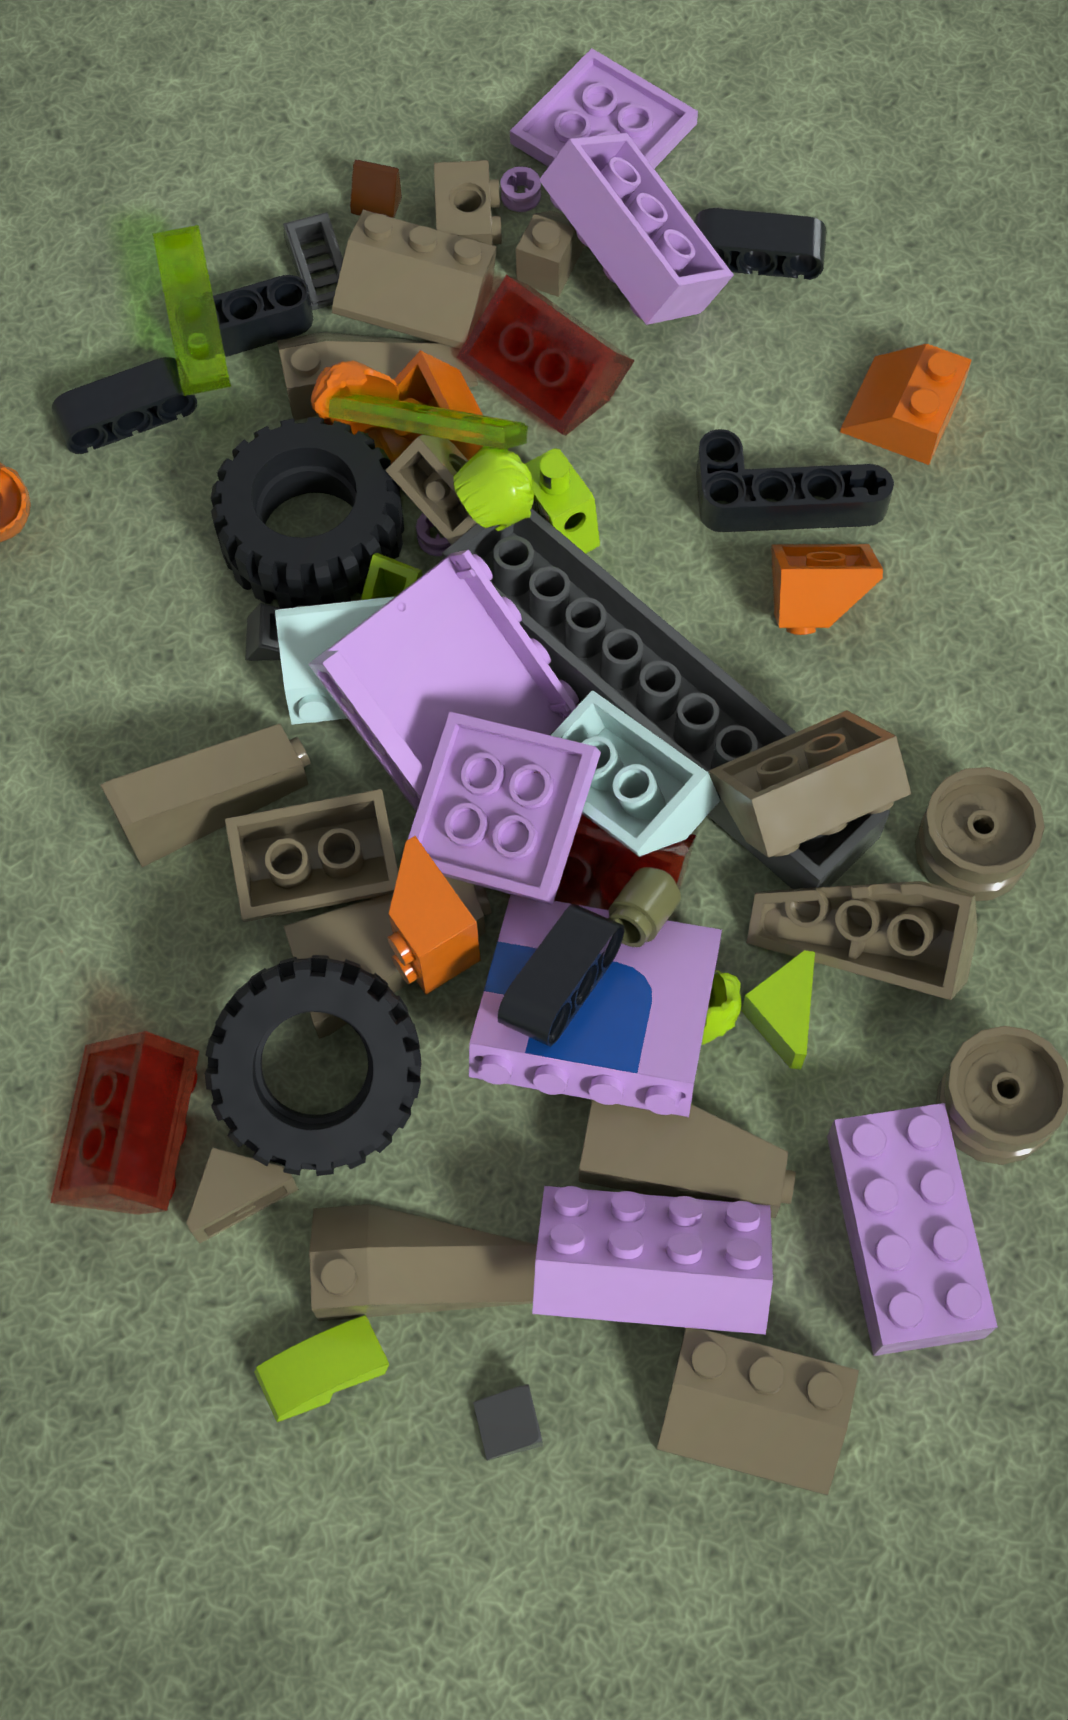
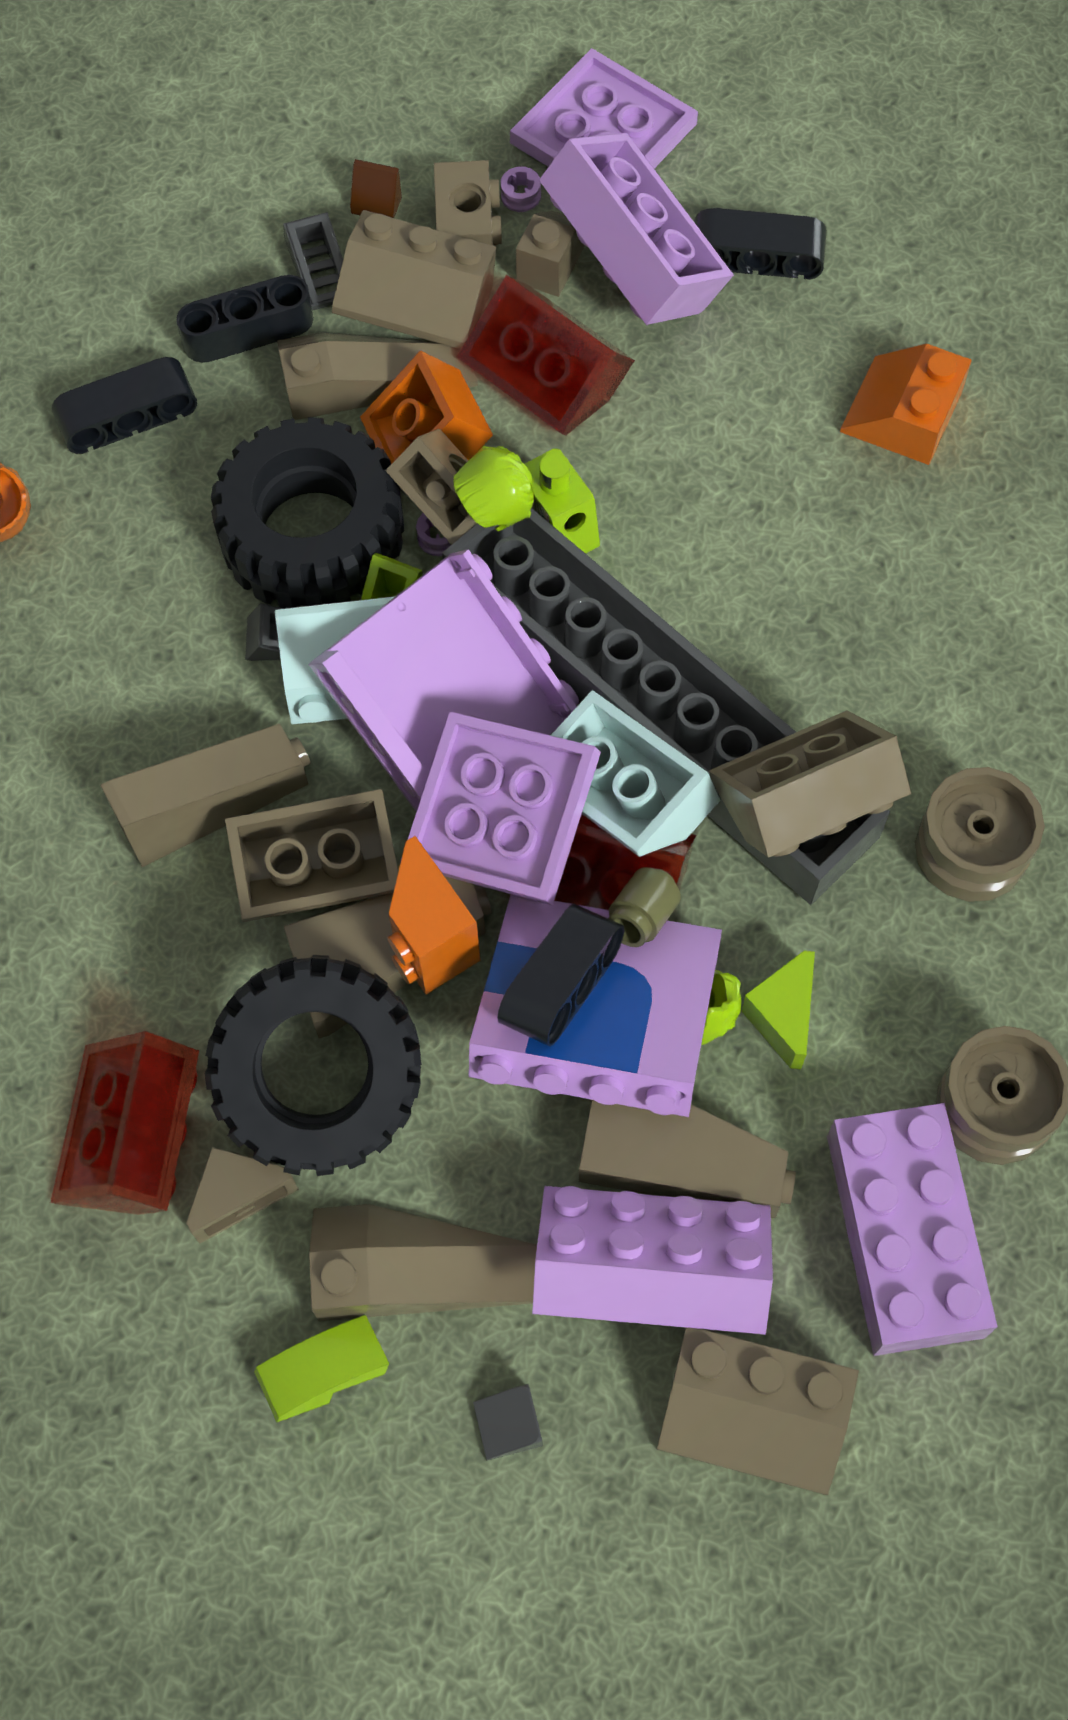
(191, 310): clear neon green tile -> none
(347, 379): orange hair -> none
(429, 420): clear neon green tile -> none
(820, 583): orange slope -> none
(864, 485): black beam -> none
(885, 931): dark tan wedge -> none

